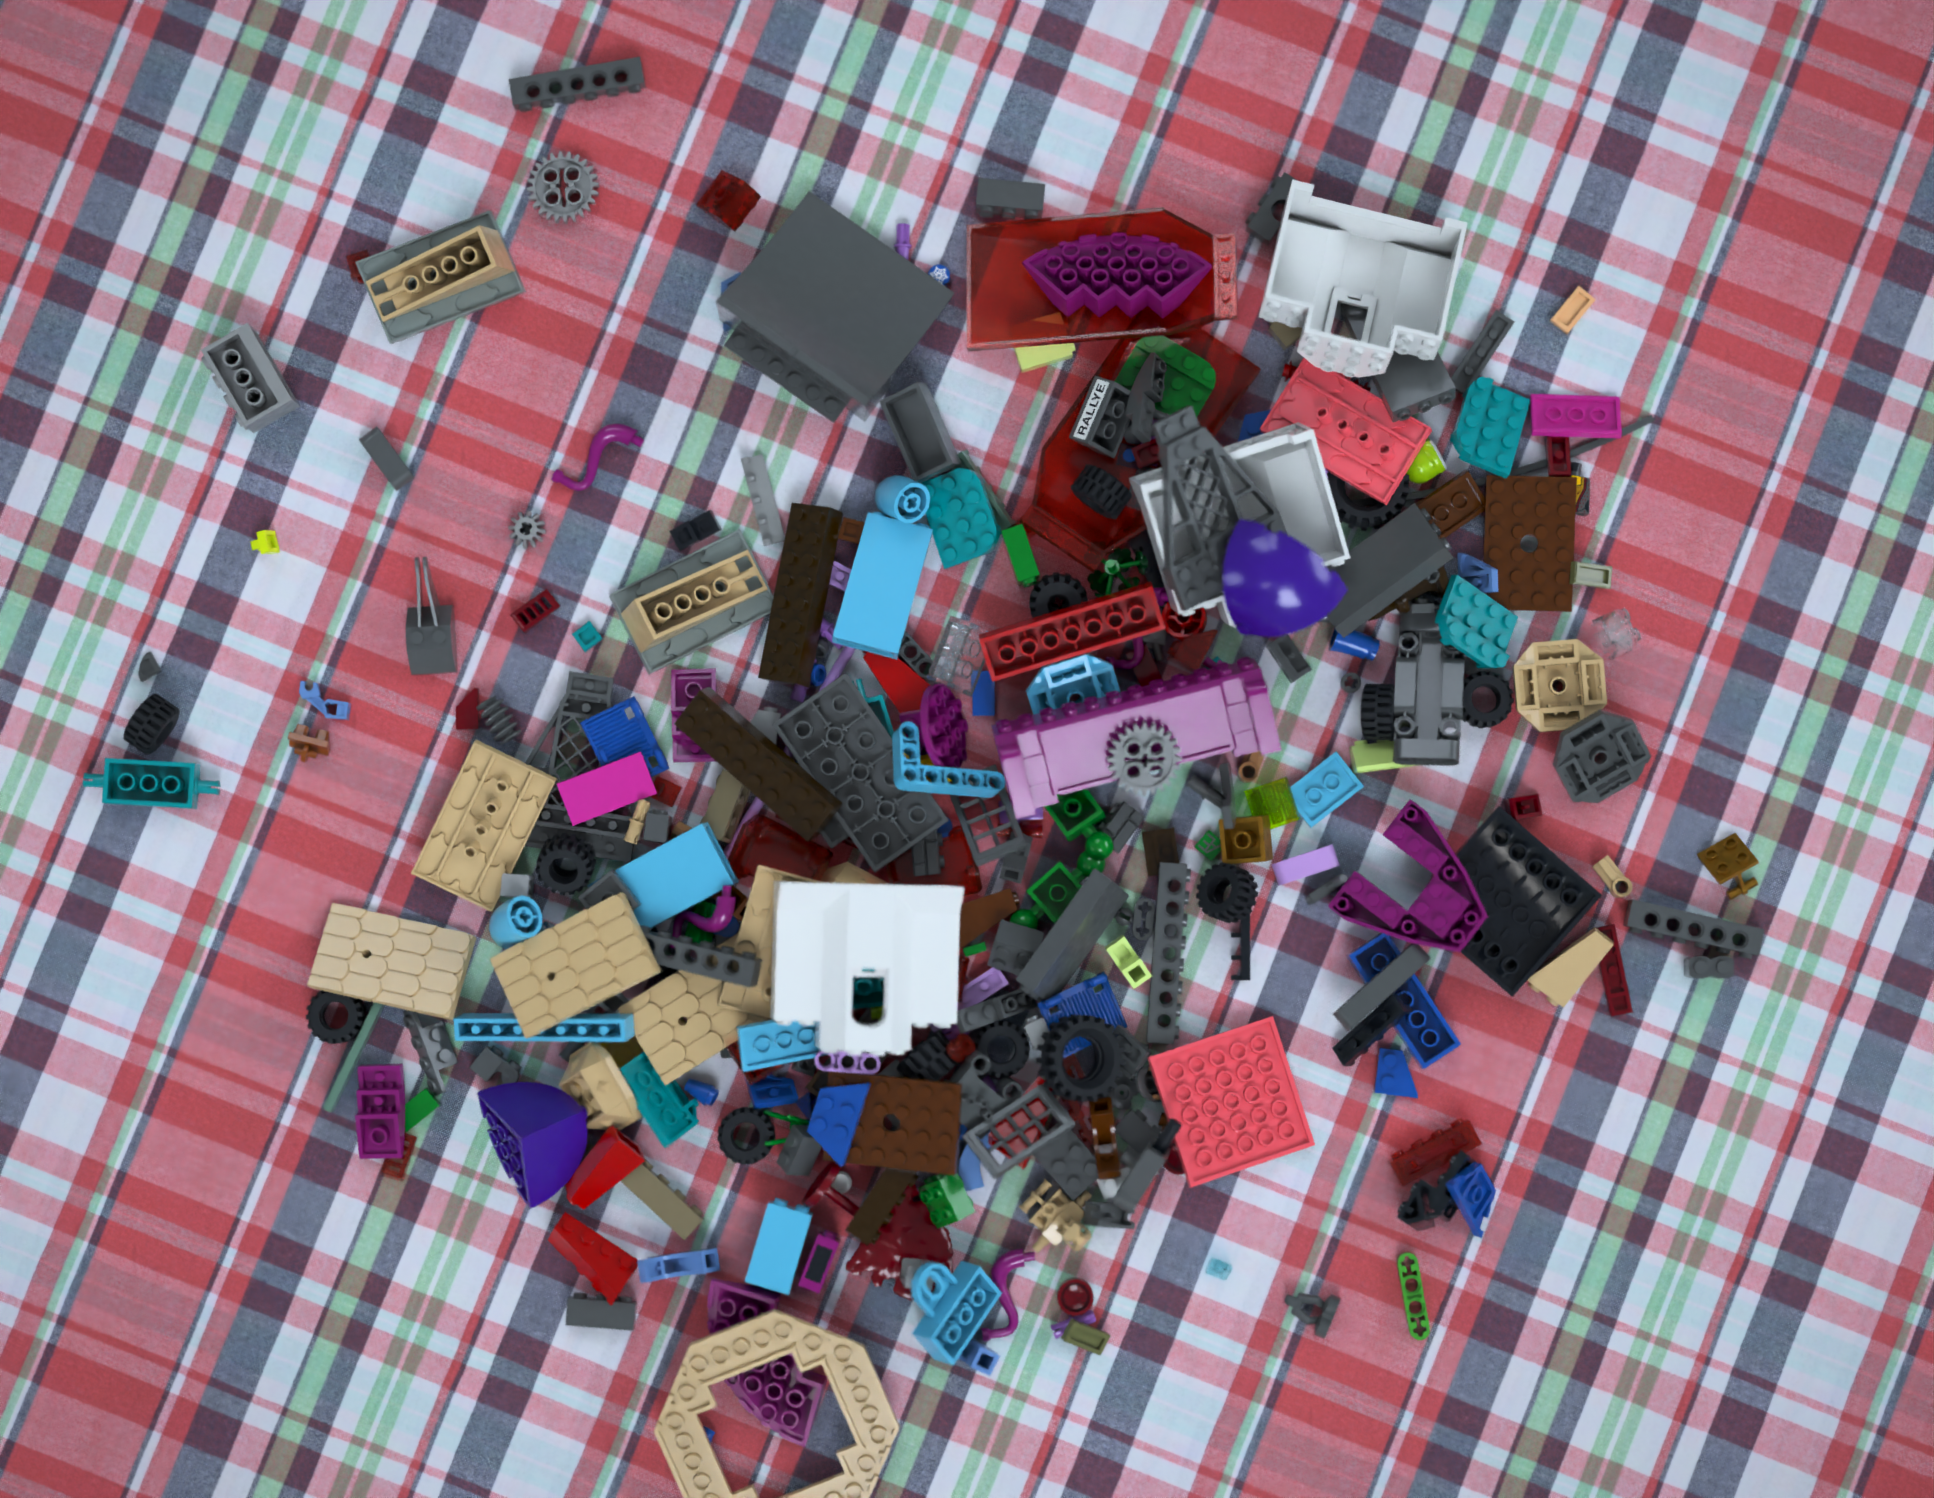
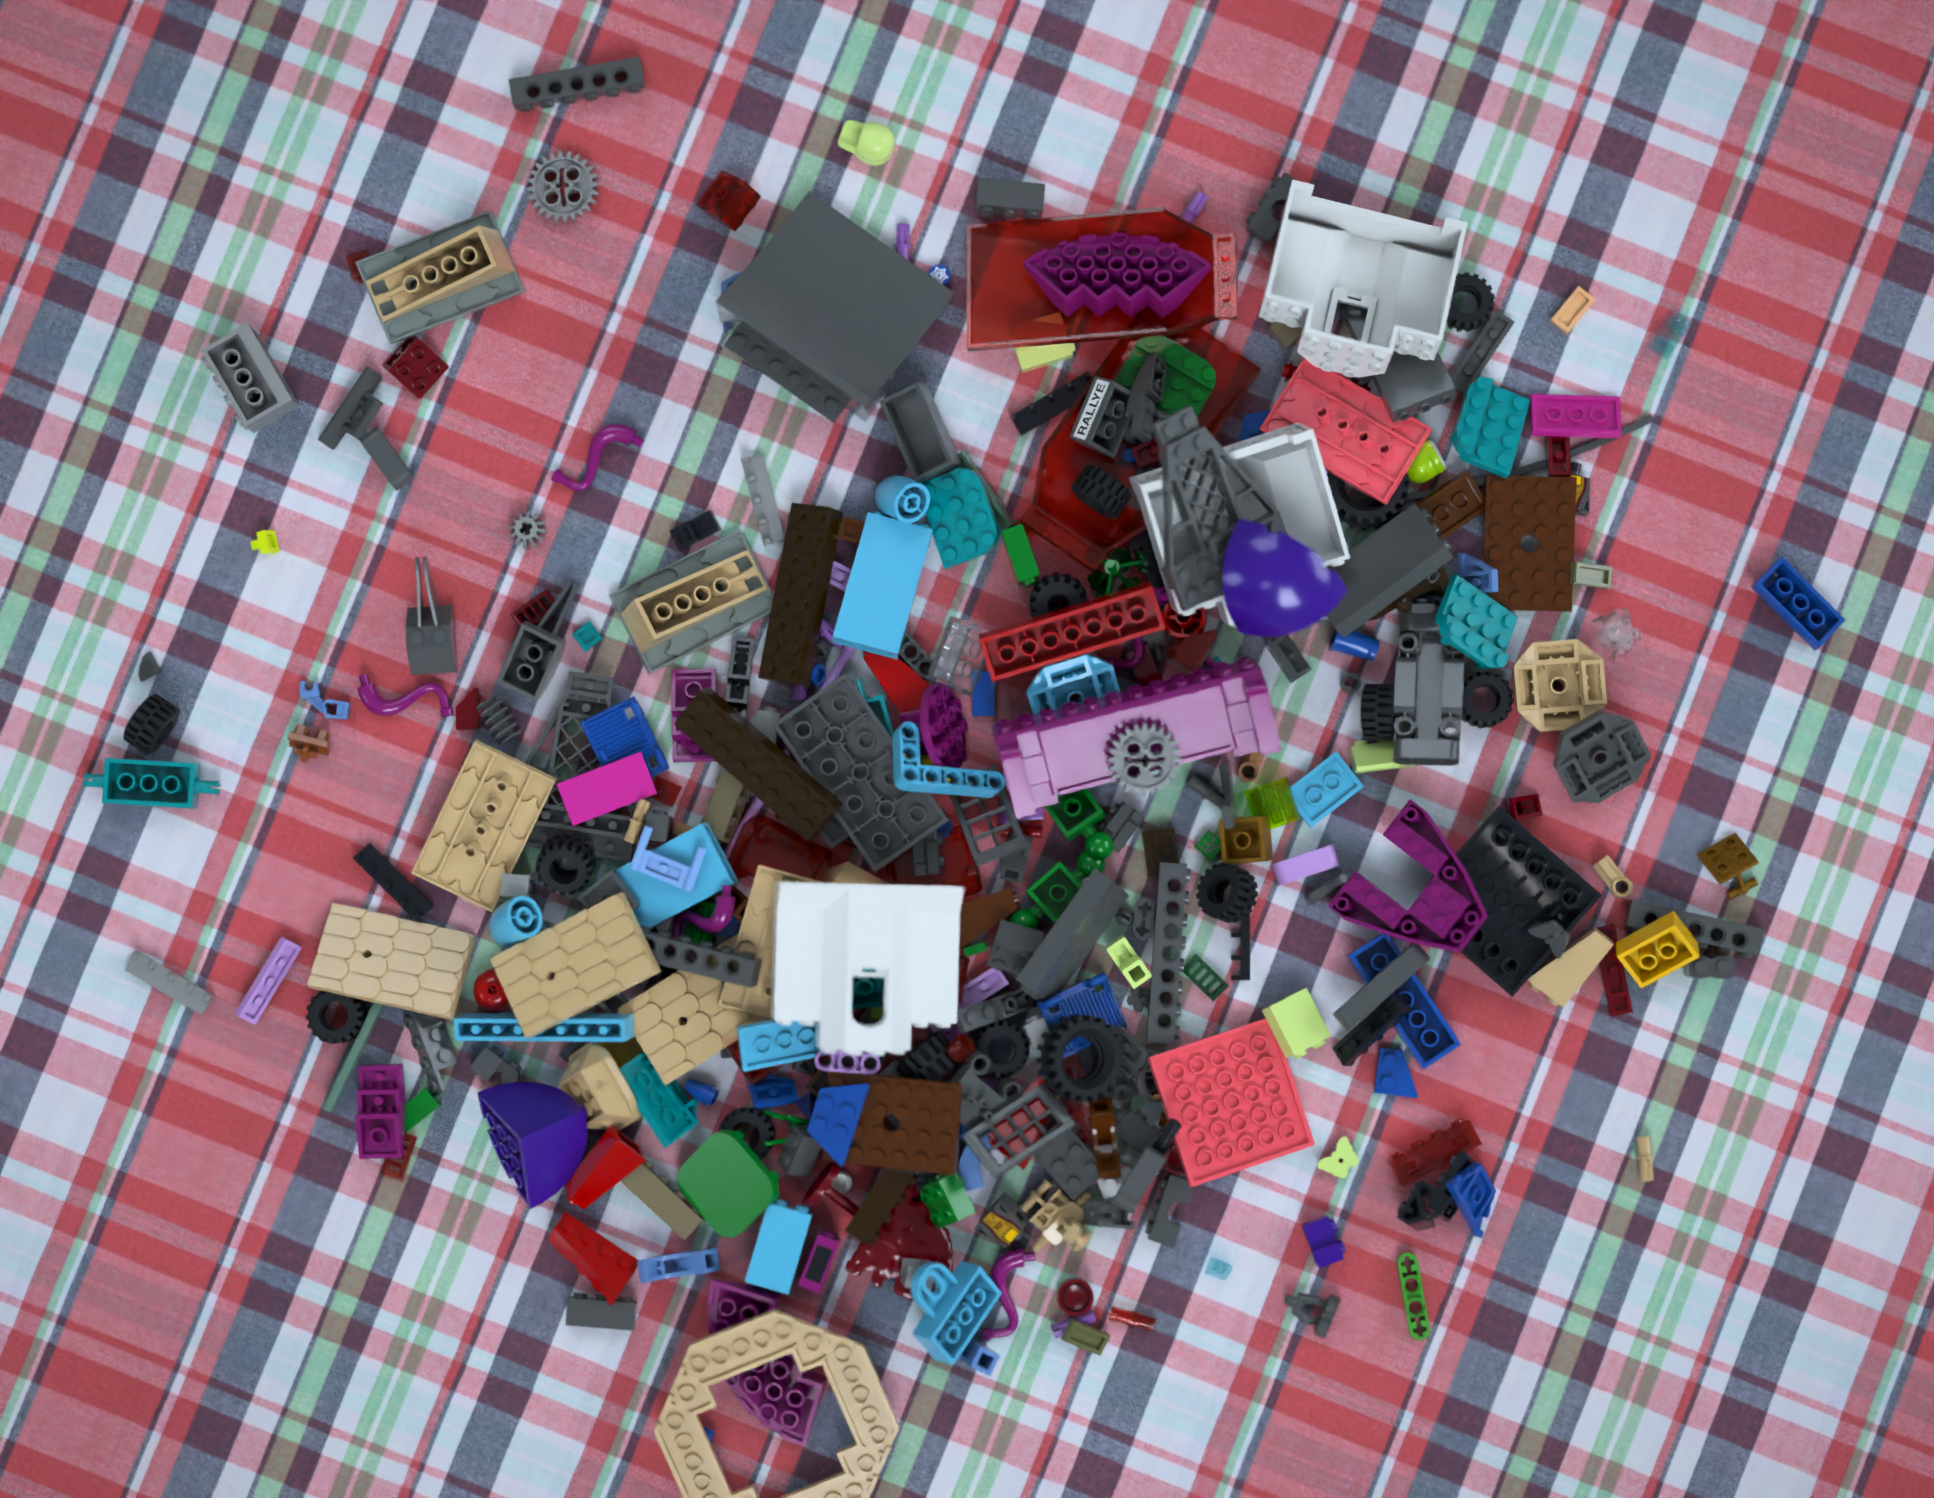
(169, 982): none -> light grey hinge
(268, 980): none -> lavender plate
(355, 410): none -> dark grey bracket
(383, 707): none -> magenta animal
(393, 882): none -> black hinge
(415, 366): none -> dark red bracket
(486, 1000): none -> red cylinder
(537, 651): none -> dark grey slope
(665, 867): none -> light blue plate
(728, 1183): none -> green tile
(740, 673): none -> black slope
(869, 142): none -> yellowish green piece
(1004, 1222): none -> torso
(1049, 405): none -> black hinge
(1132, 1318): none -> clear red pin
(1139, 999): none -> dark grey plant
(1161, 1228): none -> dark grey arch
(1195, 206): none -> medium lavender axle
(1216, 978): none -> clear green slope
(1296, 1024): none -> yellowish green brick
(1323, 1241): none -> dark purple brick
(1332, 1165): none -> yellowish green animal
(1484, 301): none -> black tyre
(1552, 934): none -> dark grey animal
(1645, 1158): none -> tan axle
(1657, 949): none -> yellow brick
(1670, 334): none -> clear light blue slope
(1798, 603): none -> blue brick

